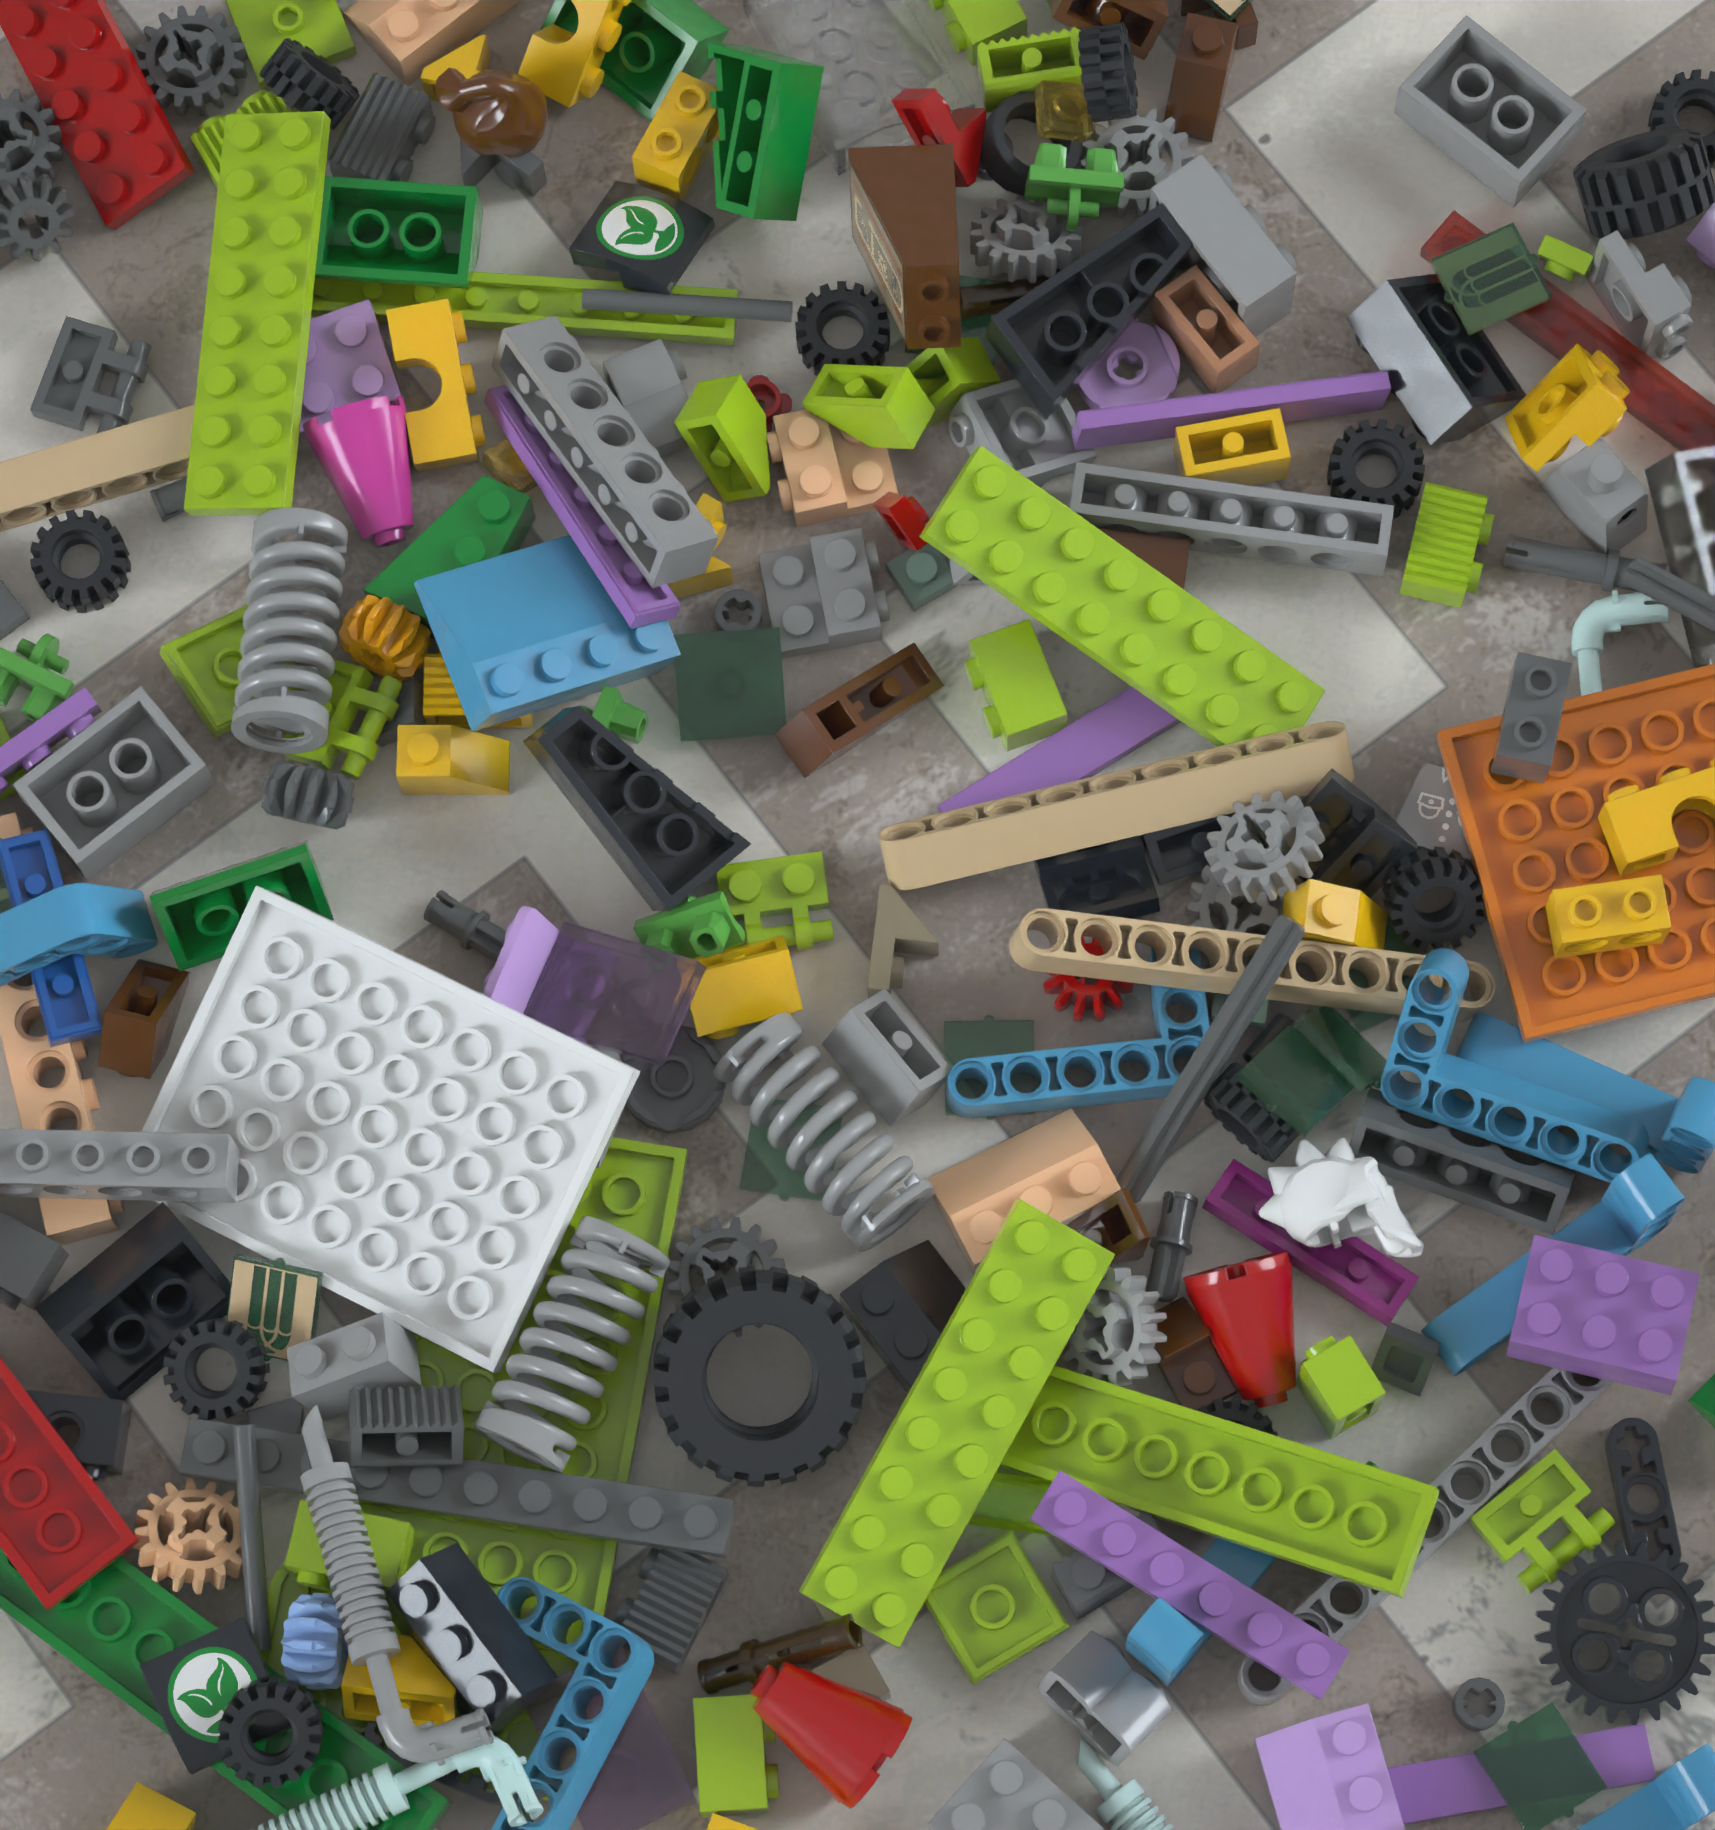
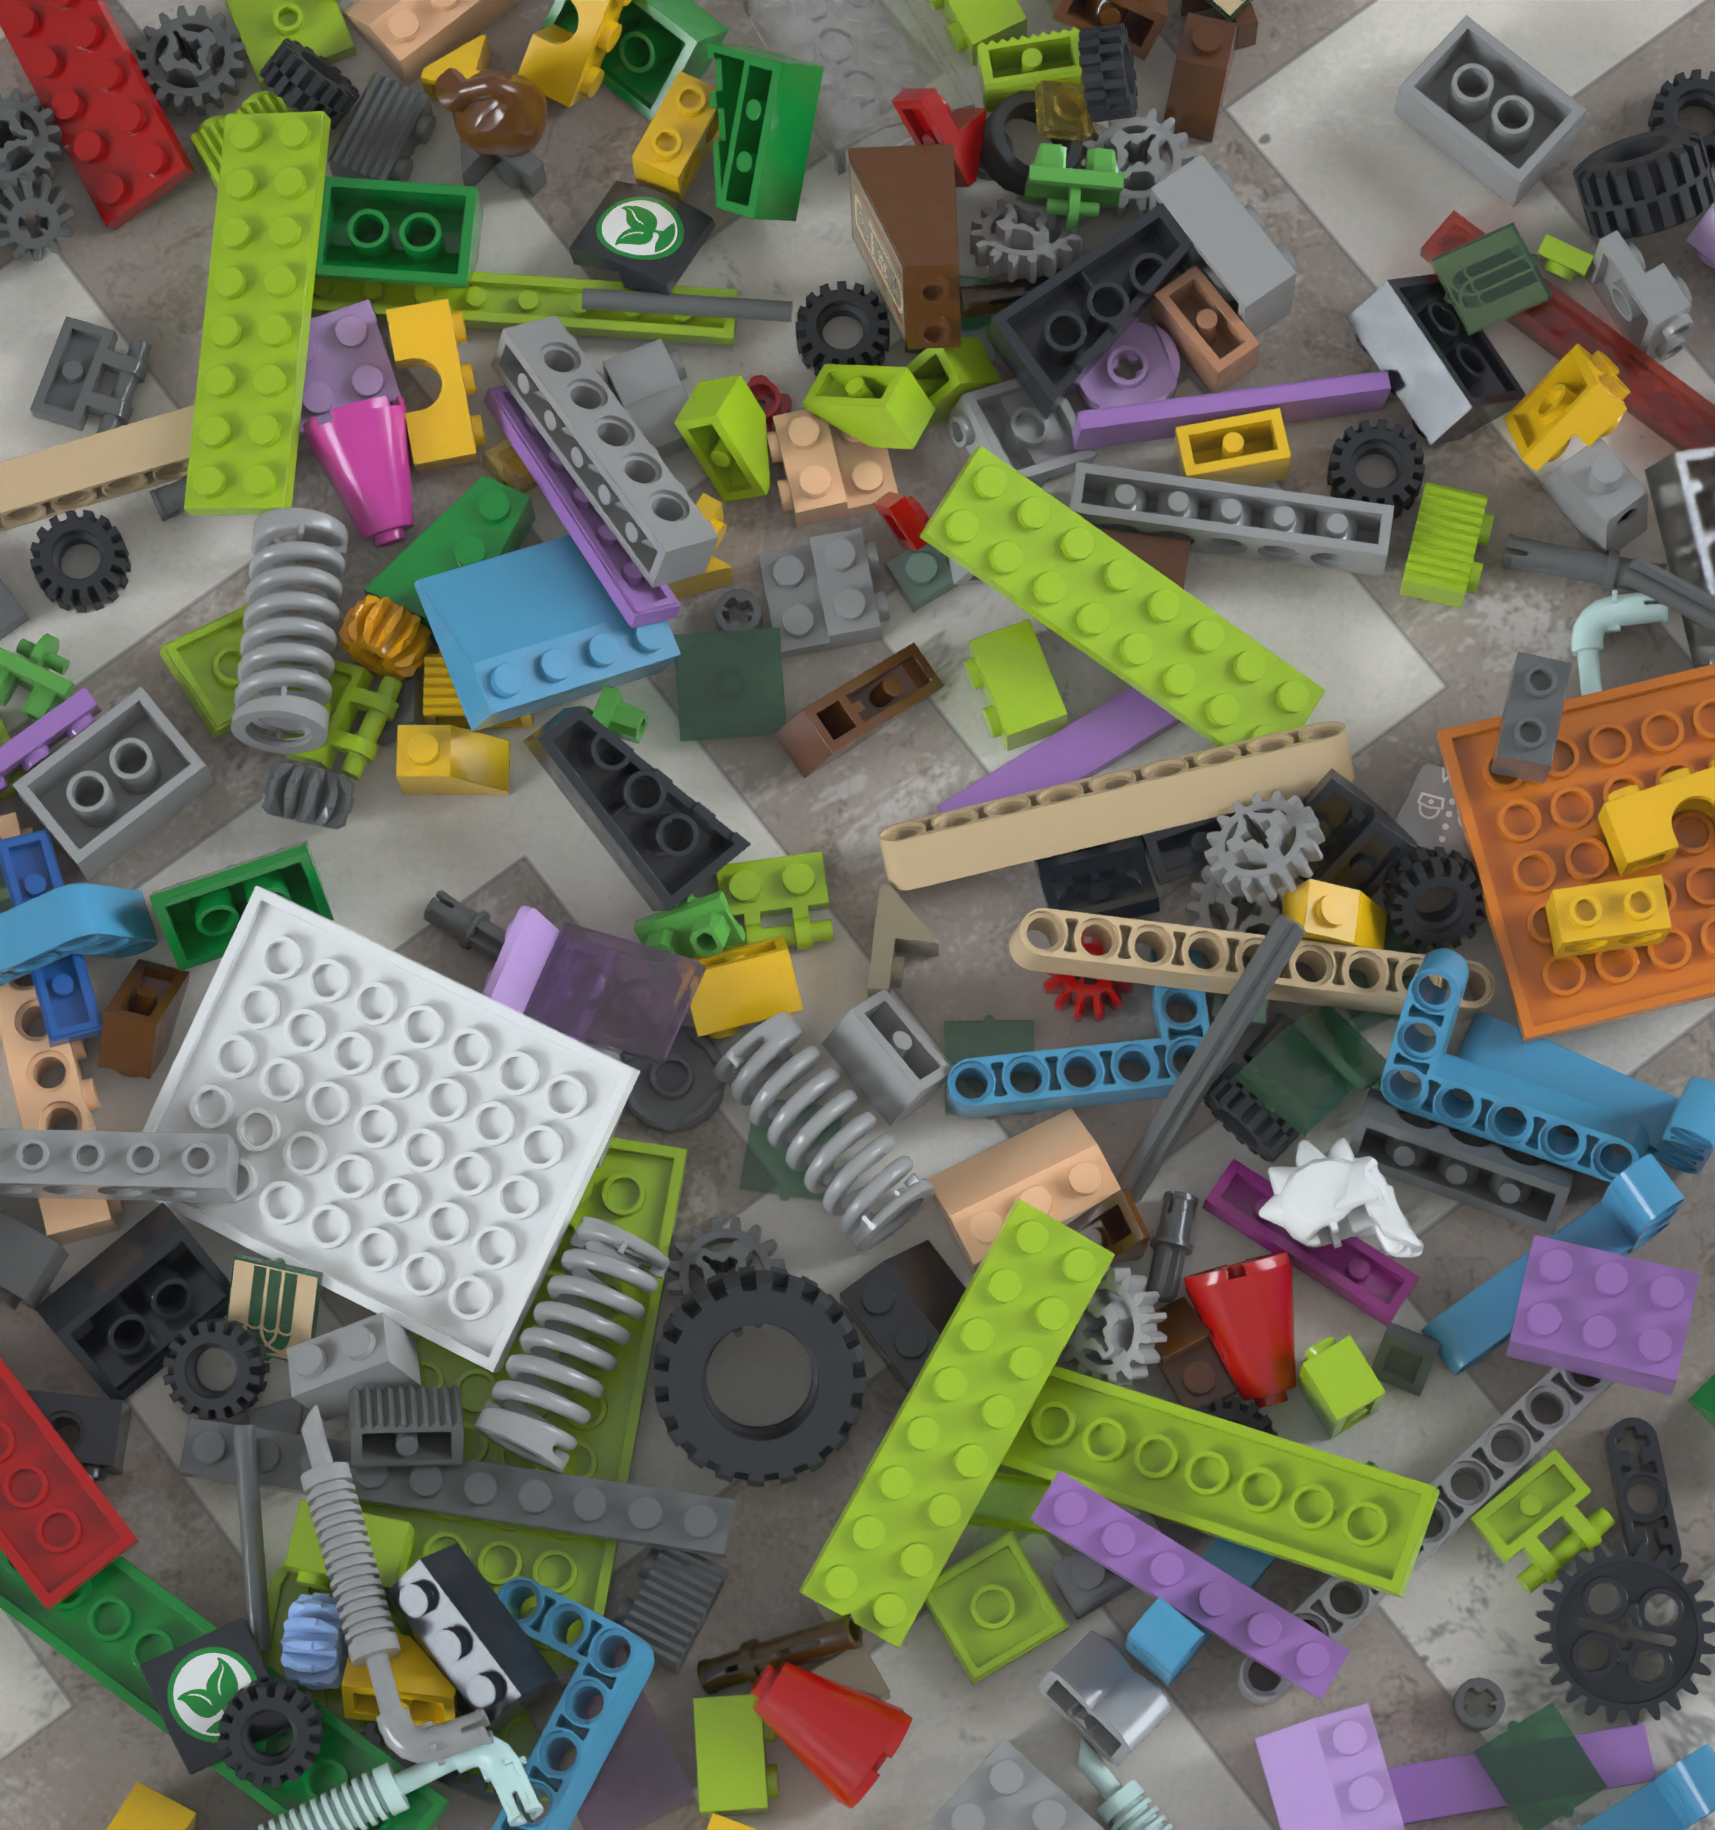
(194, 1536): light nougat gear -> none

